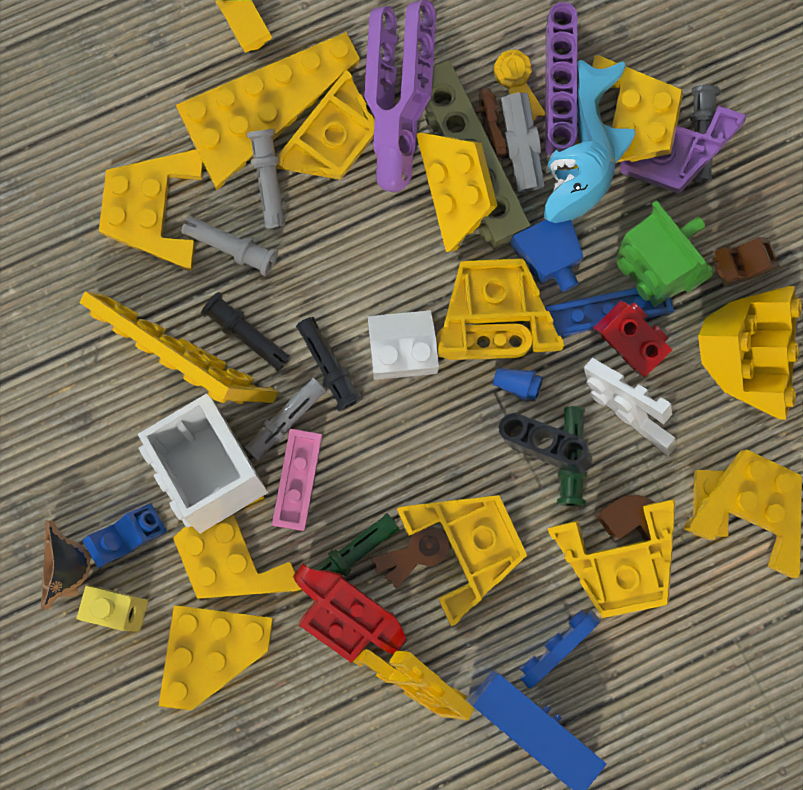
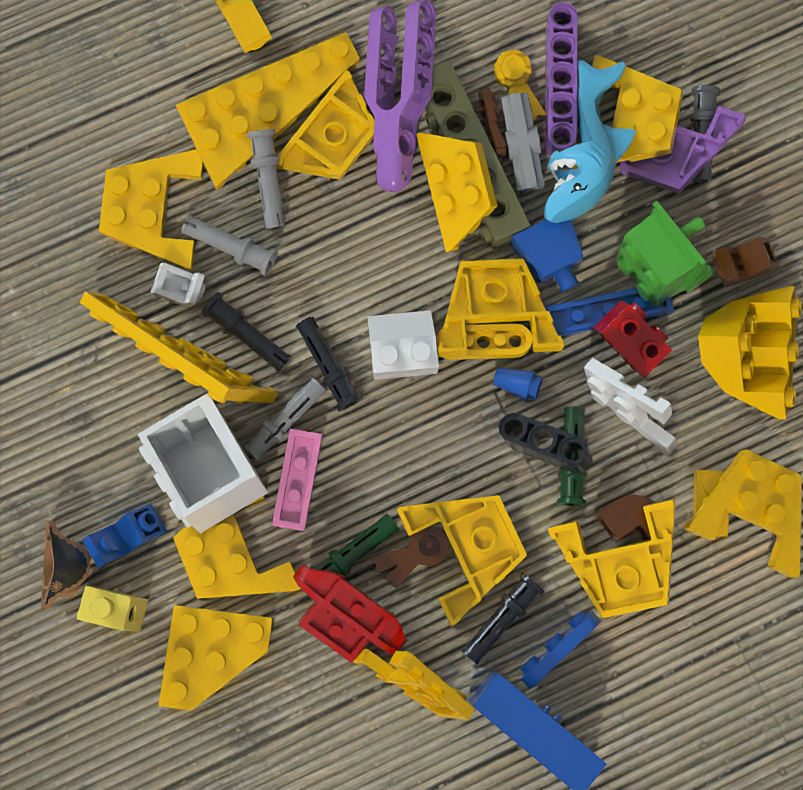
(178, 285): none -> white bracket
(510, 601): none -> black pin

